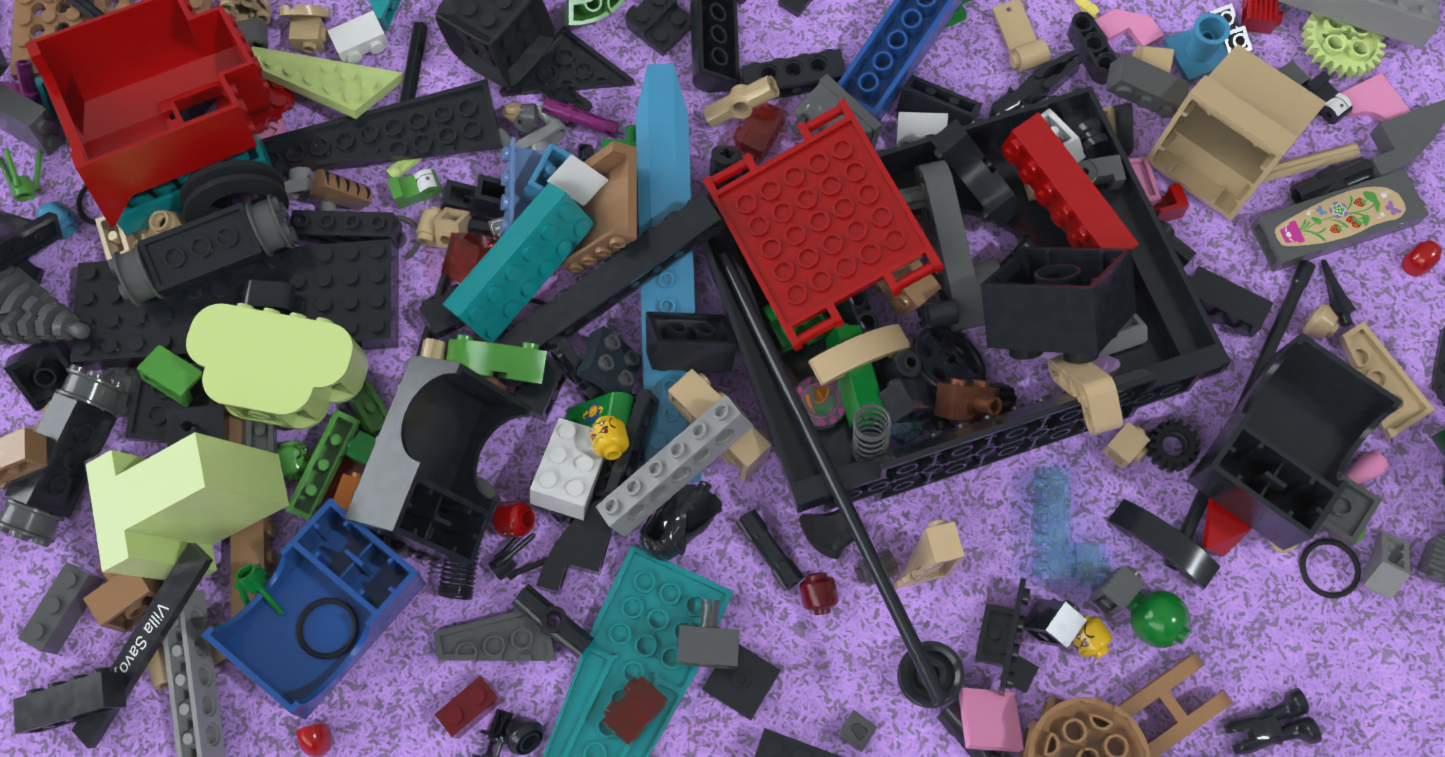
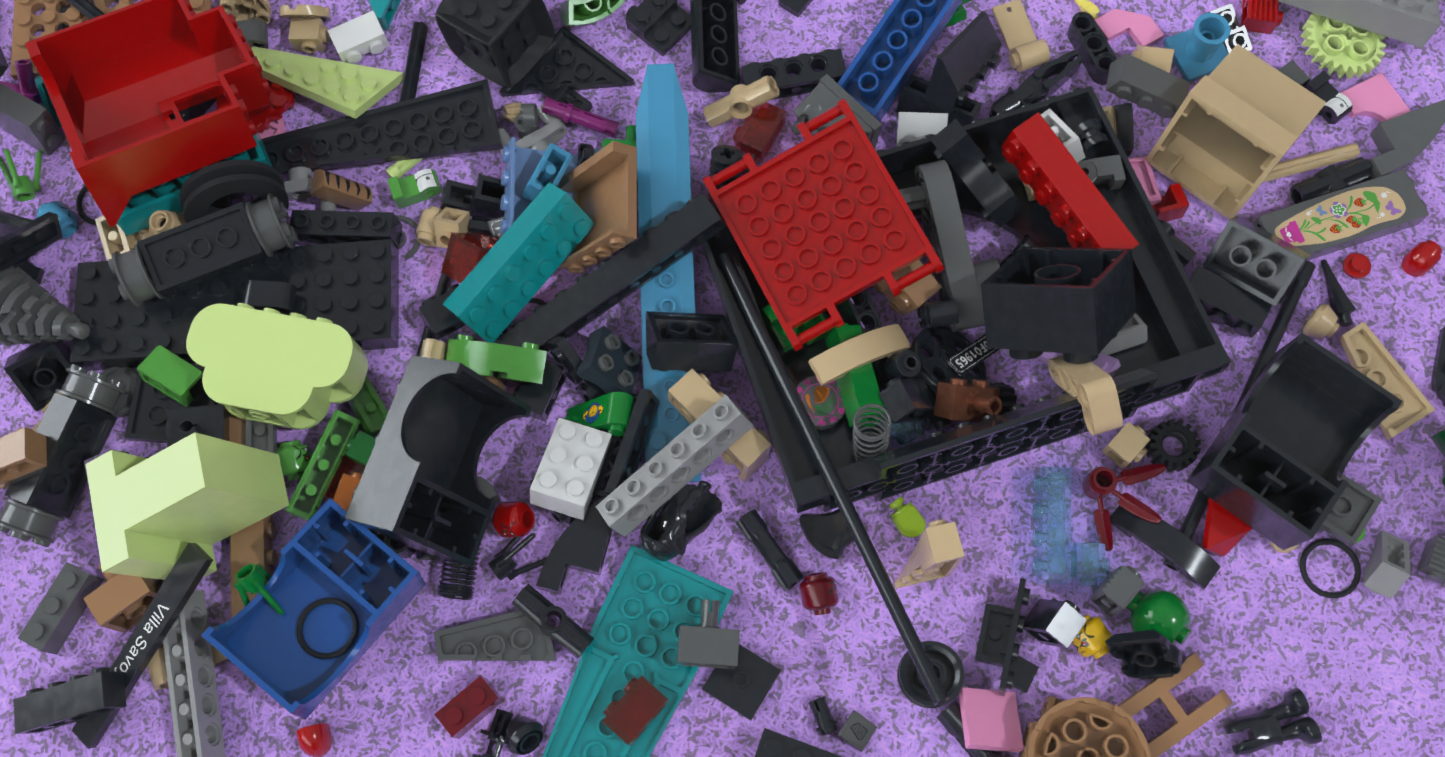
(578, 180): white sticker -> none
(609, 437): yellow head -> none
(823, 716): none -> black pin
(888, 561): clear smoke brick -> none
(907, 518): none -> lime arm
(964, 64): none -> black slope
(971, 355): none -> black sticker
(1108, 483): none -> dark red plant
(1146, 654): none -> black slope
(1256, 260): none -> black brick
(1356, 265): none -> red plate
(1367, 467): bright pink cone -> none

